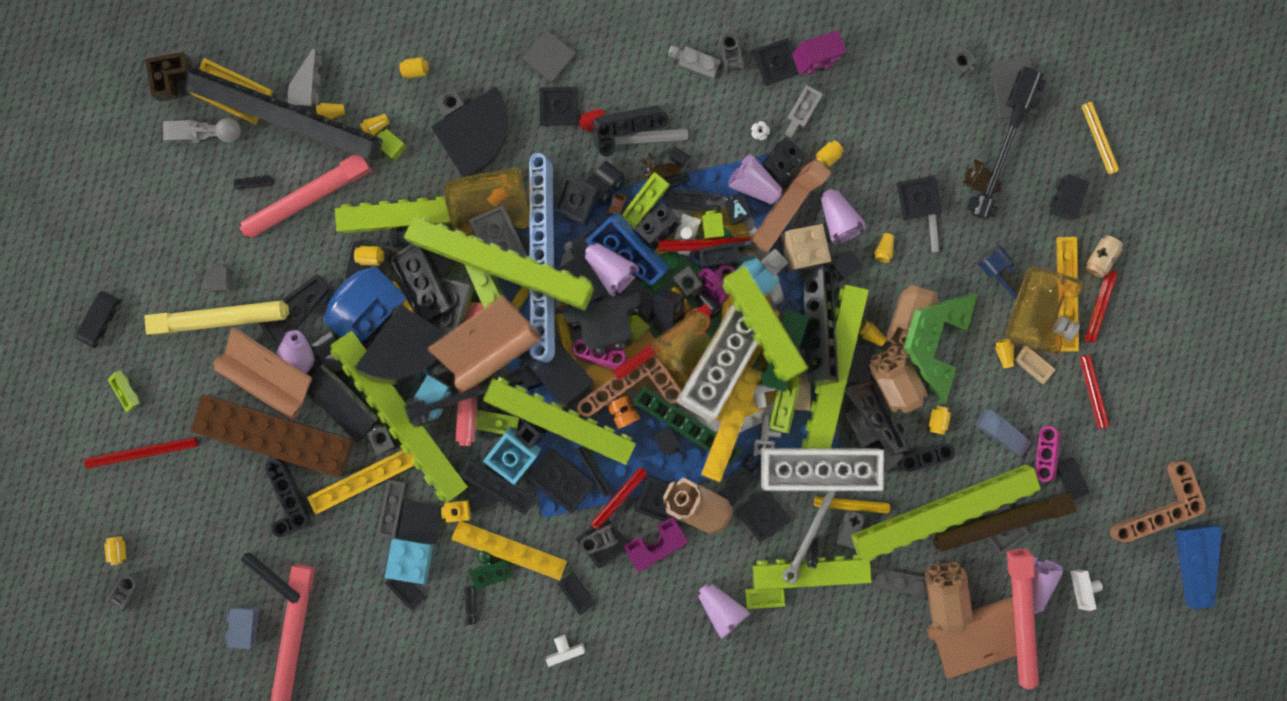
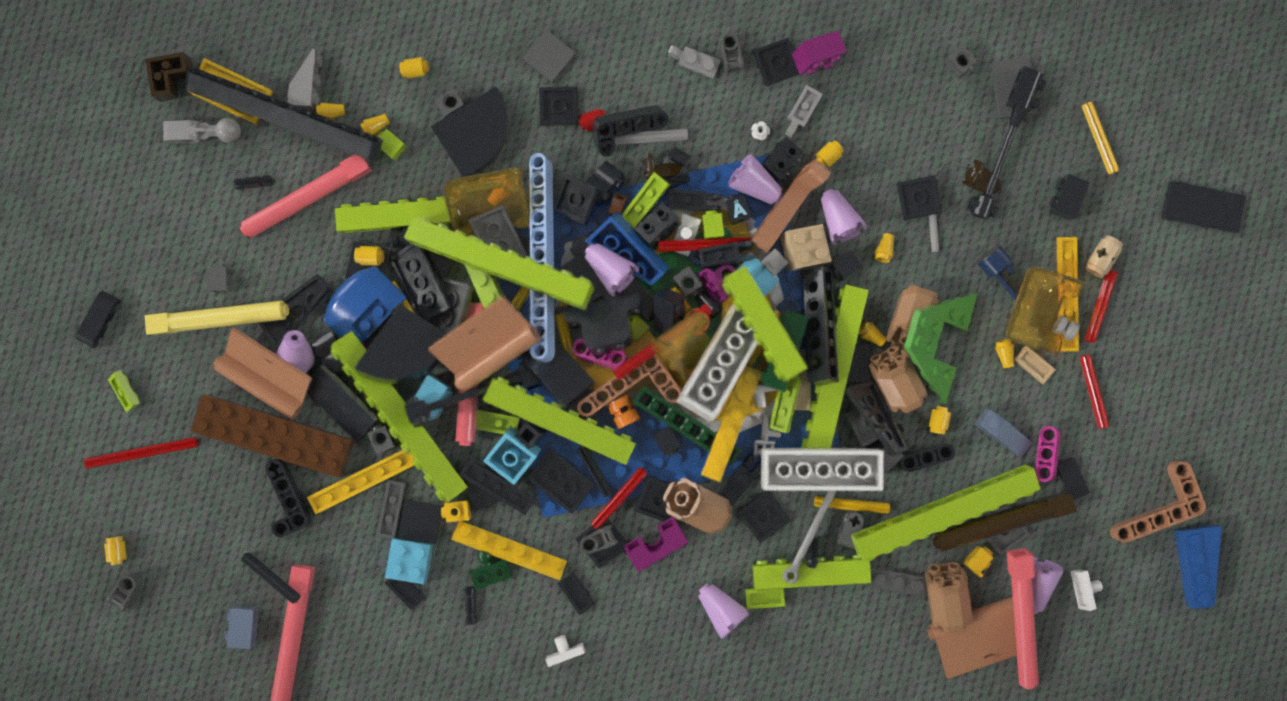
(979, 560): none -> yellow brick
(1204, 207): none -> black tile

